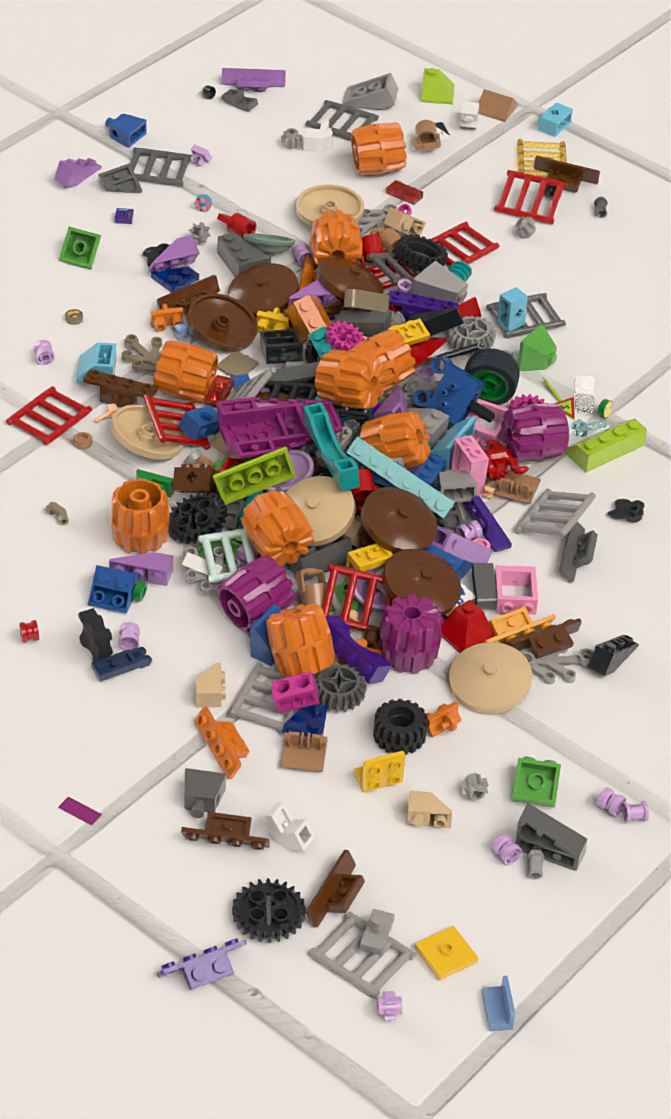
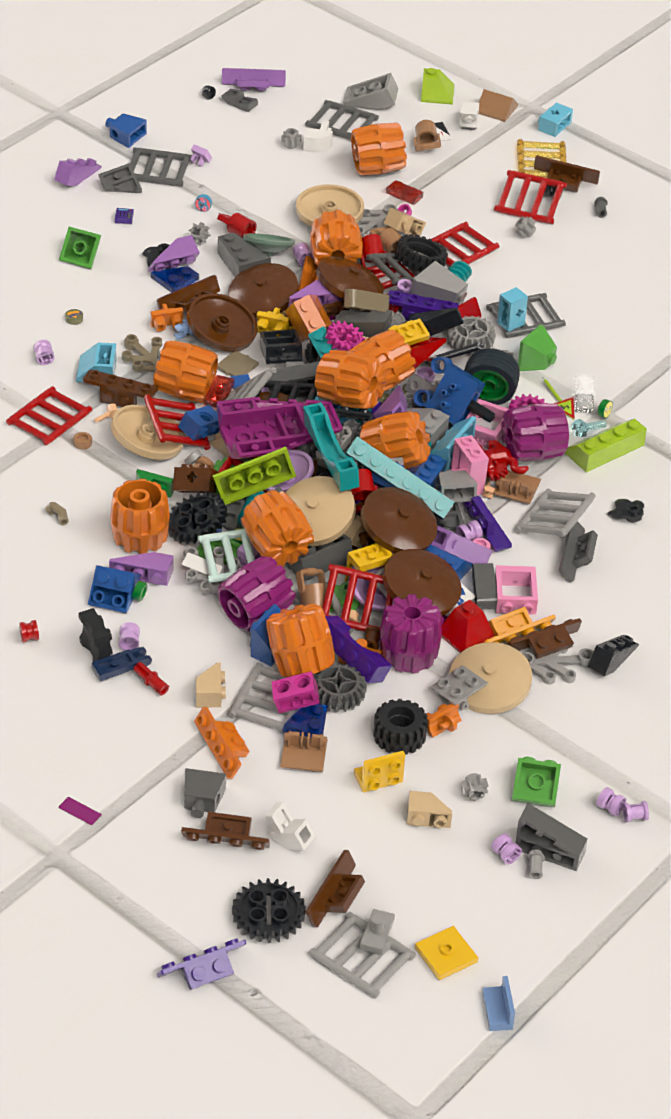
(151, 678): none -> red axle
(389, 1005): lavender gear -> none
(459, 686): none -> light grey hinge

